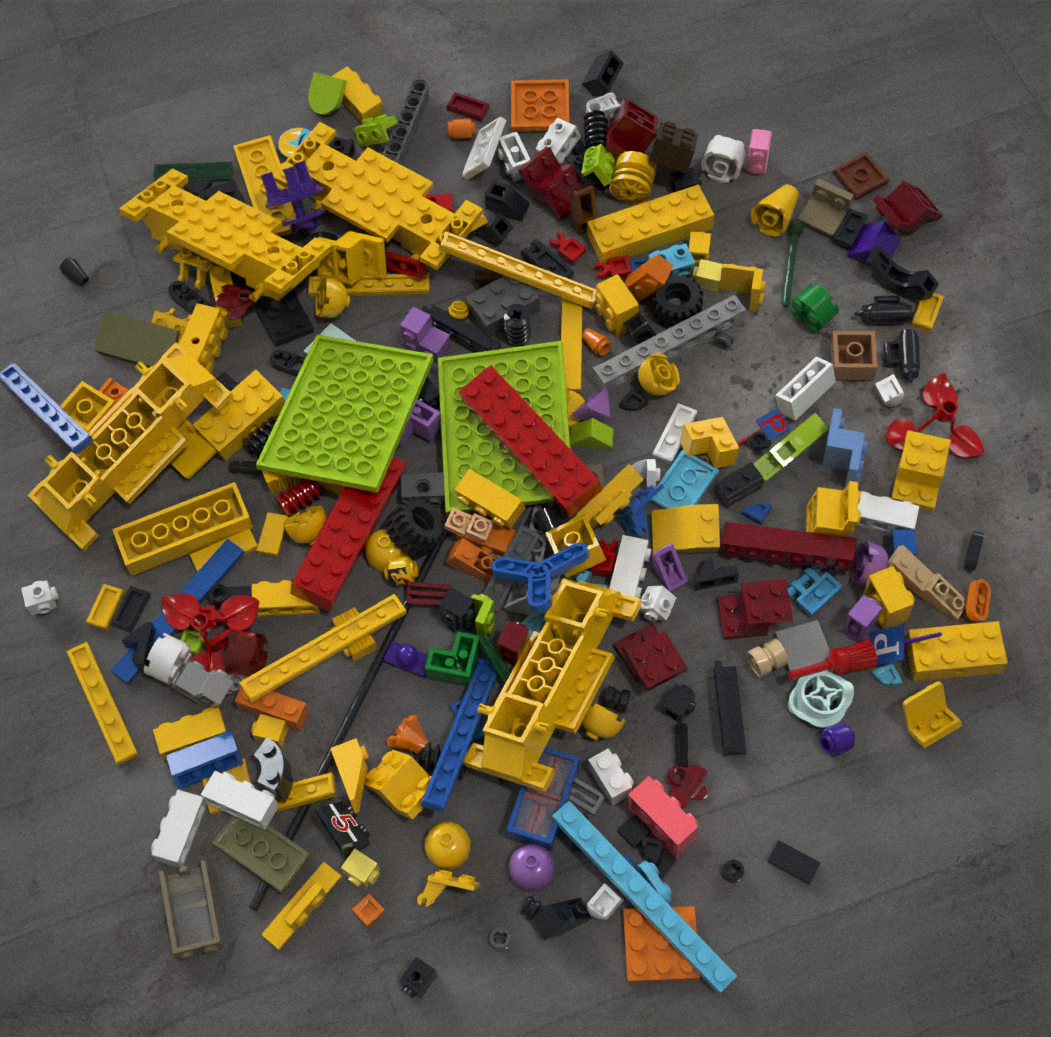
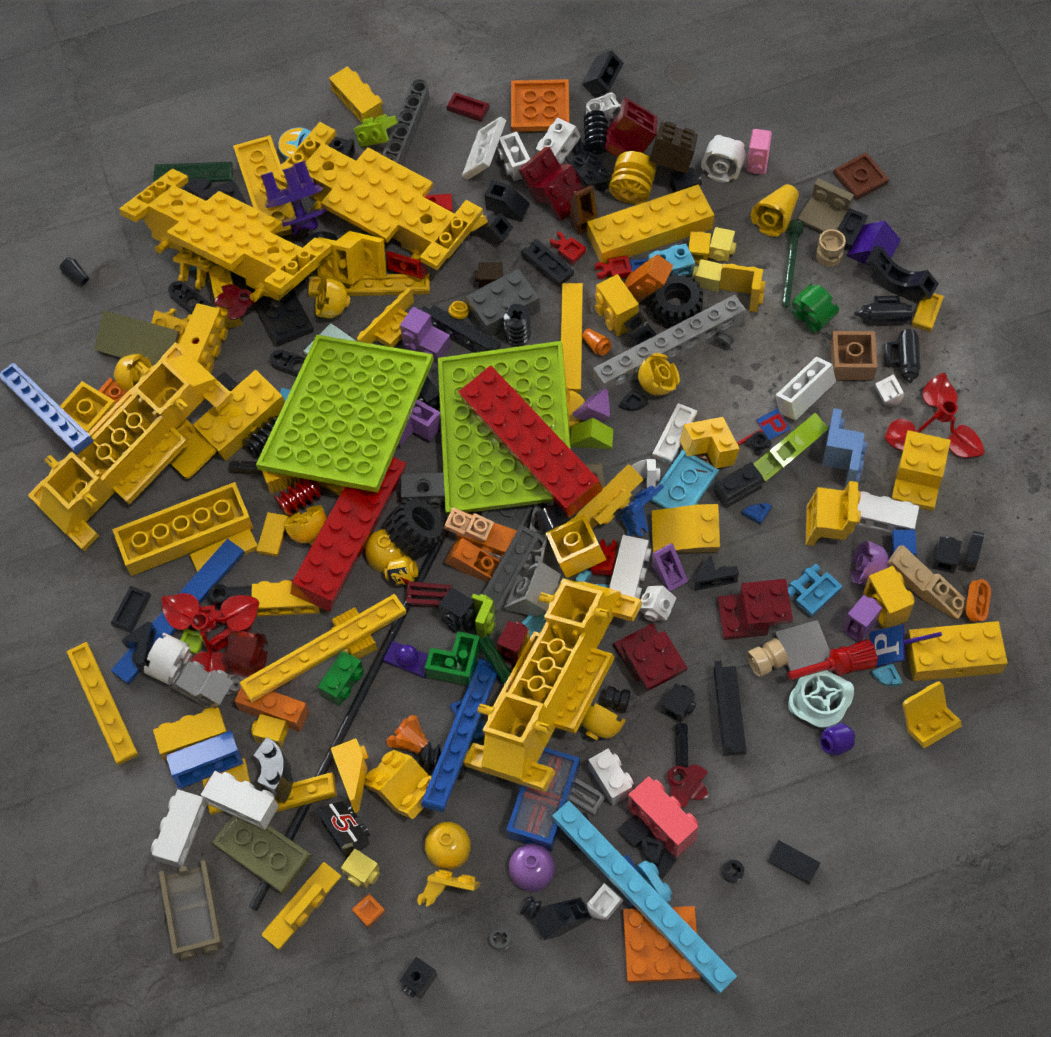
(40, 597): white brick -> none
(105, 607): yellow tile -> none
(125, 372): none -> yellow cylinder
(326, 93): lime tile -> none
(341, 678): none -> green brick
(387, 325): none -> yellow bracket
(461, 128): orange brick -> none
(489, 499): yellow brick -> none
(518, 270): yellow tile -> none
(540, 574): blue piece -> none
(599, 162): lime bracket -> none
(722, 244): none -> light yellow brick
(788, 546): dark red brick -> none
(830, 248): none -> tan wheel
(907, 208): dark red bracket -> none
(947, 554): none -> black brick

